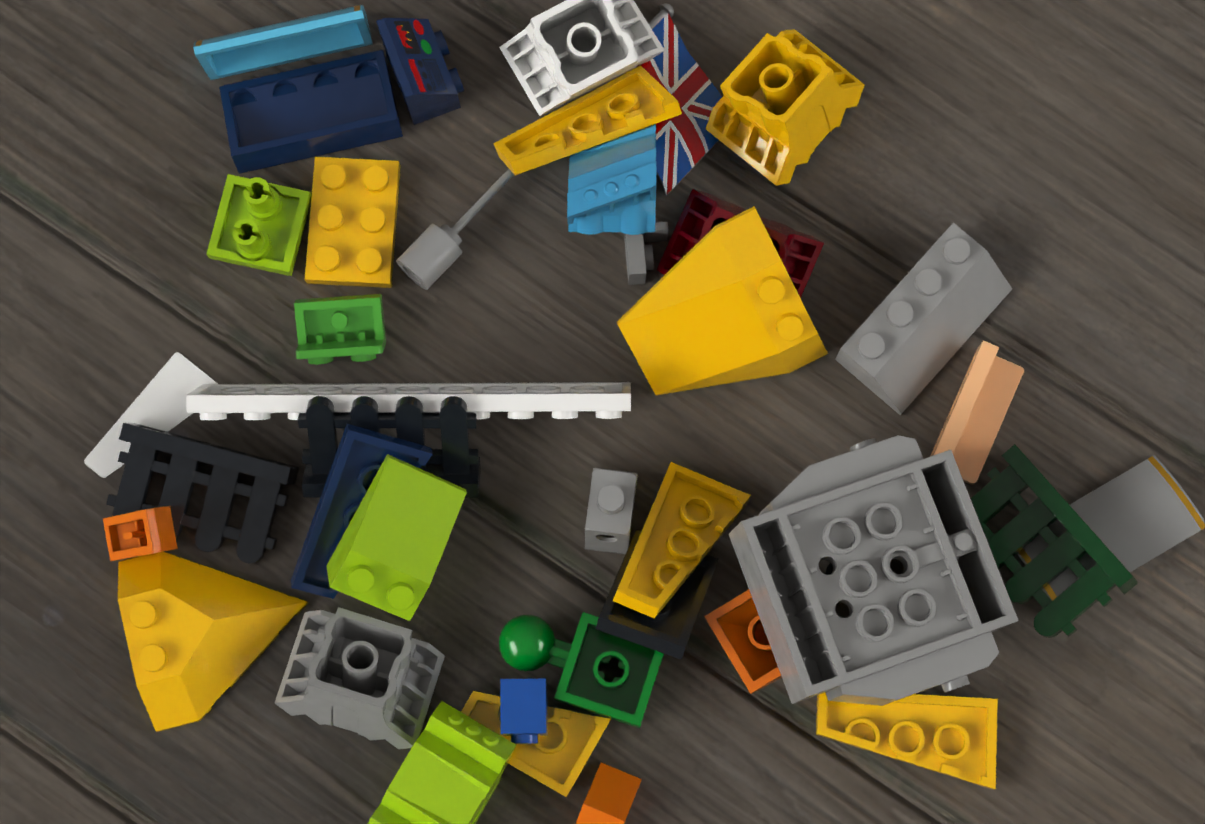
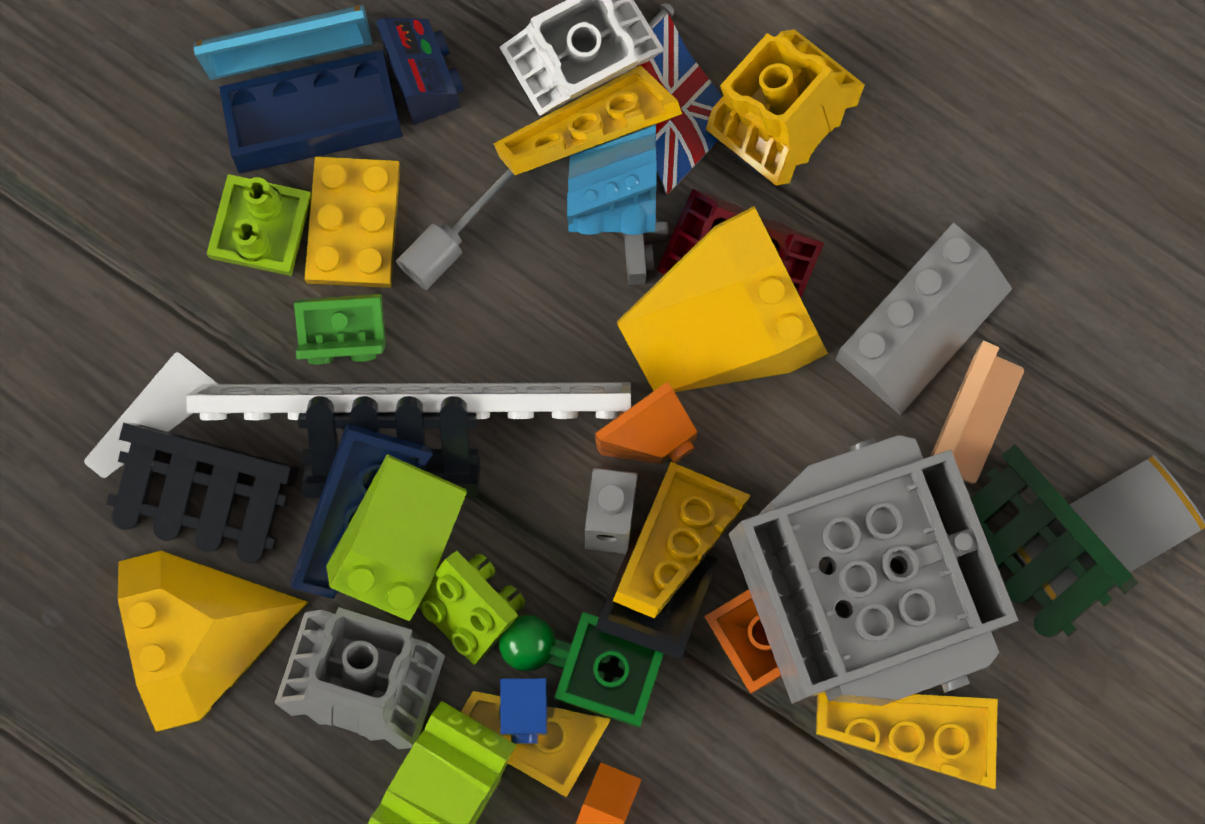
(140, 533): orange slope -> none
(468, 607): none -> lime plate
(650, 430): none -> orange slope

